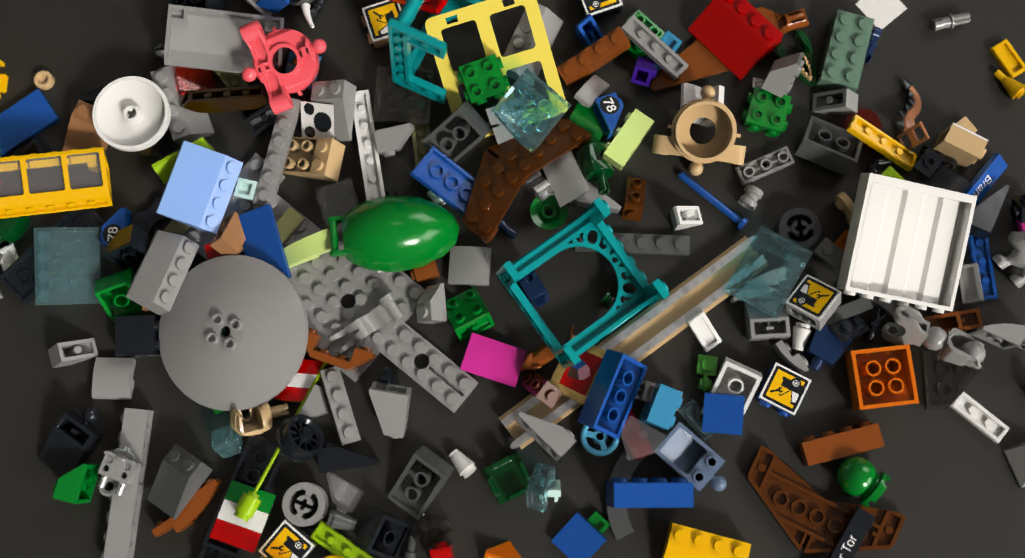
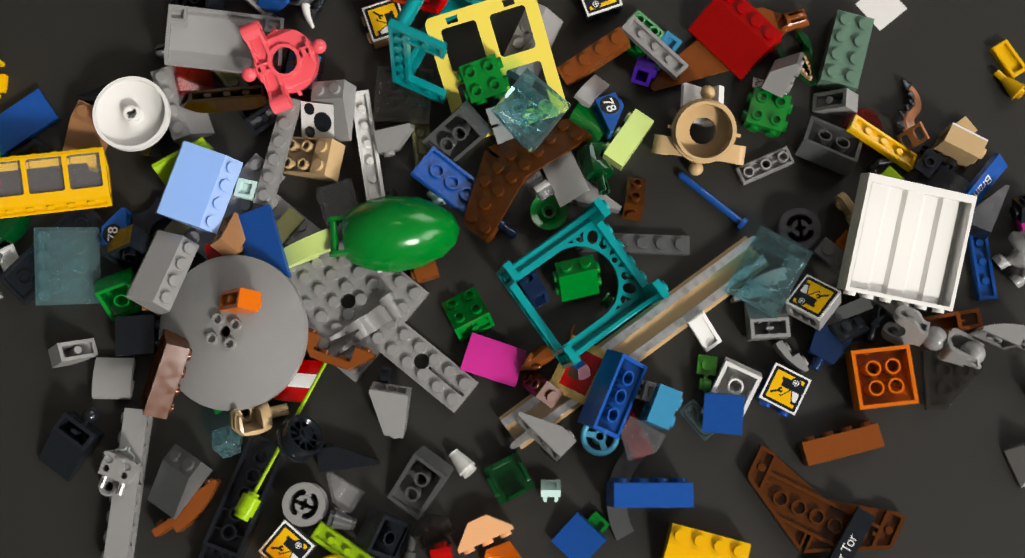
(44, 80): tan tile -> none
(77, 484): green slope -> none
(165, 375): none -> reddish brown slope
(235, 530): sticker -> none
(240, 301): none -> orange slope
(315, 403): light grey slope -> none
(339, 405): light grey plate -> none
(432, 305): light grey slope -> none
(469, 266): light grey slope -> none
(482, 531): none -> light nougat slope
(540, 483): clear light blue slope -> none
(577, 278): none -> green brick
(588, 31): blue slope -> none
(685, 217): white slope -> none
(690, 456): sand blue slope -> none
(750, 197): light grey wheel -> none
(800, 336): white cone -> none
(859, 478): green tile -> none
(875, 34): dark blue piece -> none
(950, 21): light grey axle -> none
(971, 284): light grey tile -> none
(979, 417): white tile -> none

